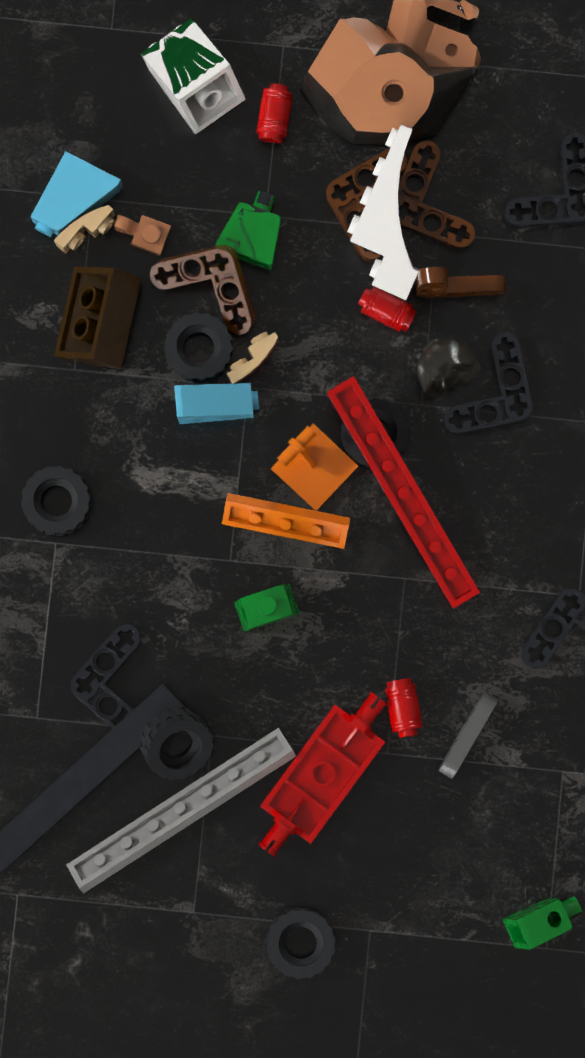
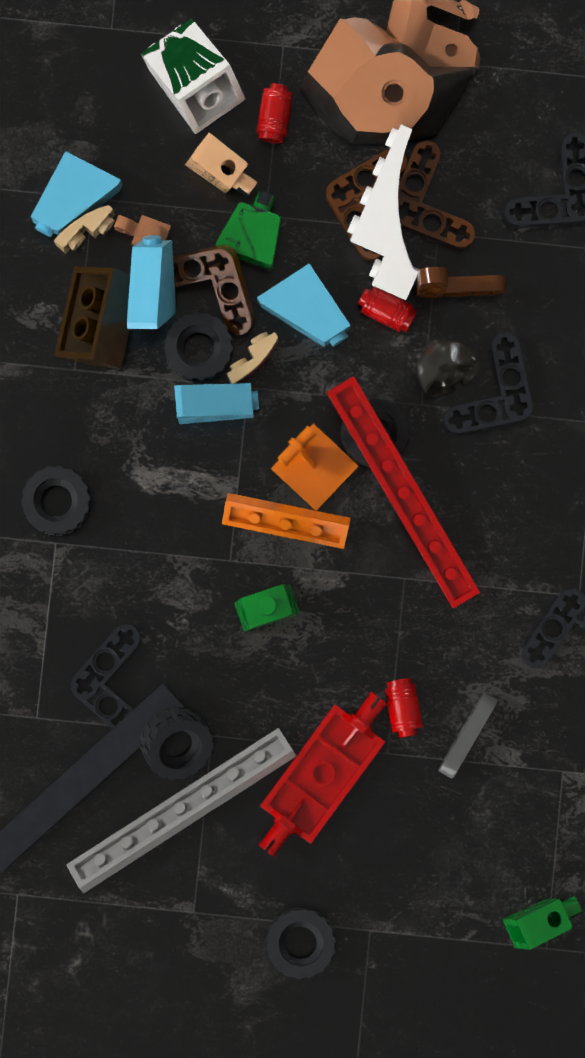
(151, 284): none -> medium azure slope
(207, 163): none -> light nougat torso
(306, 307): none -> medium azure slope

